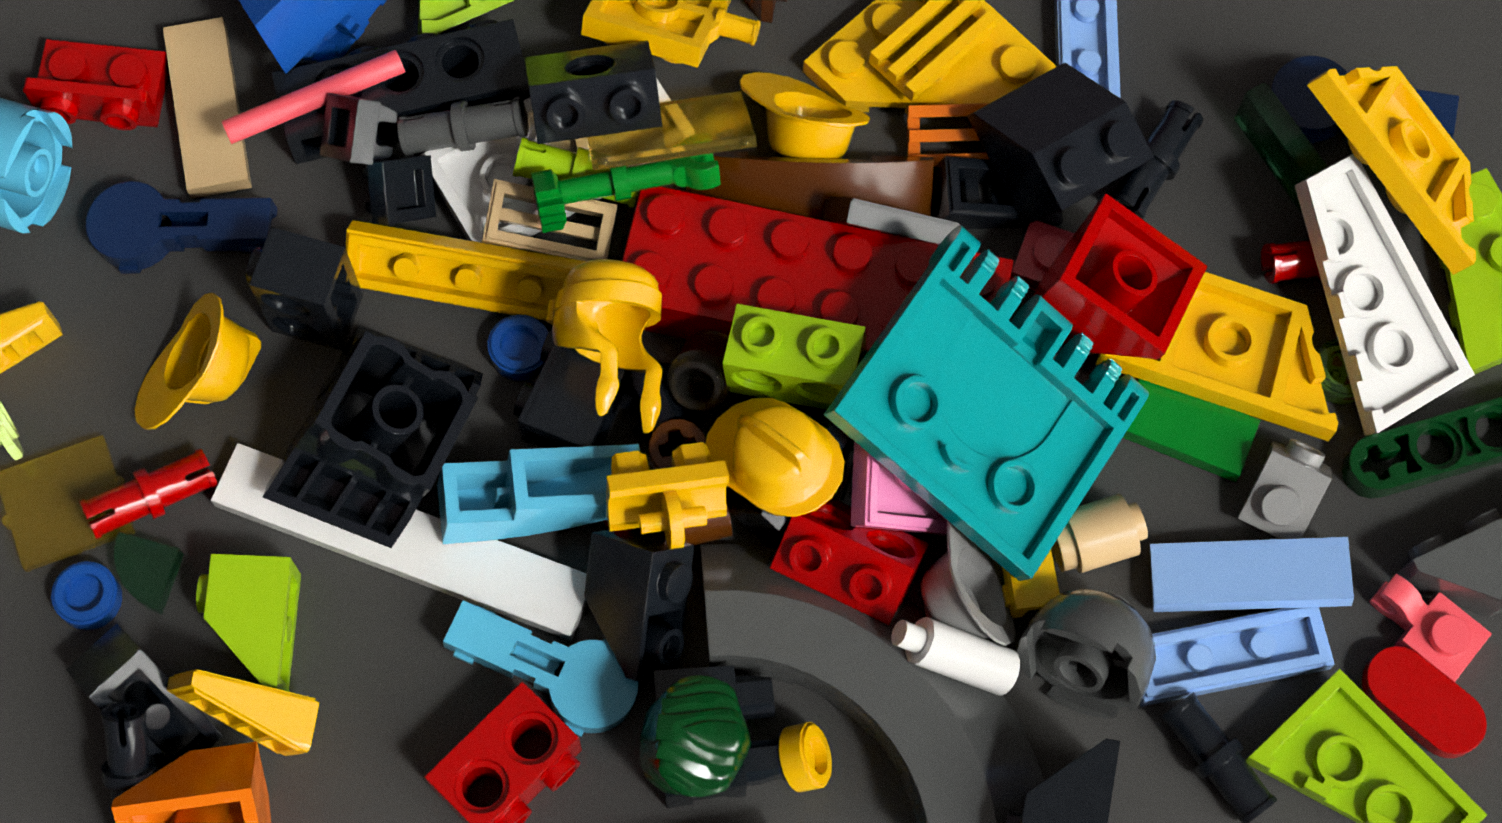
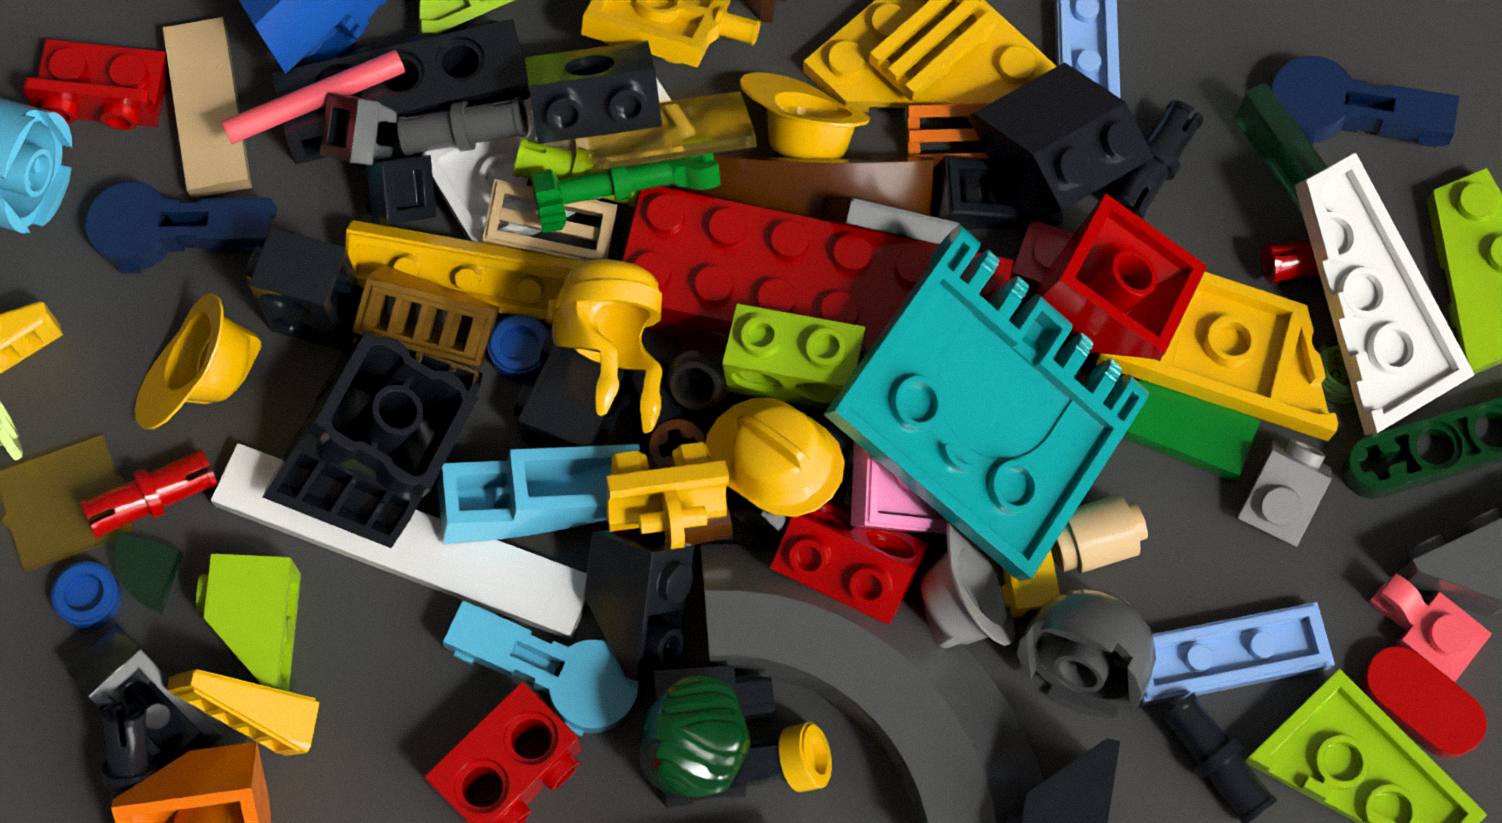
(420, 337): none -> pearl gold slope
(958, 654): white cylinder -> none
(1251, 574): light blue tile -> none
(1407, 151): yellow wing -> none

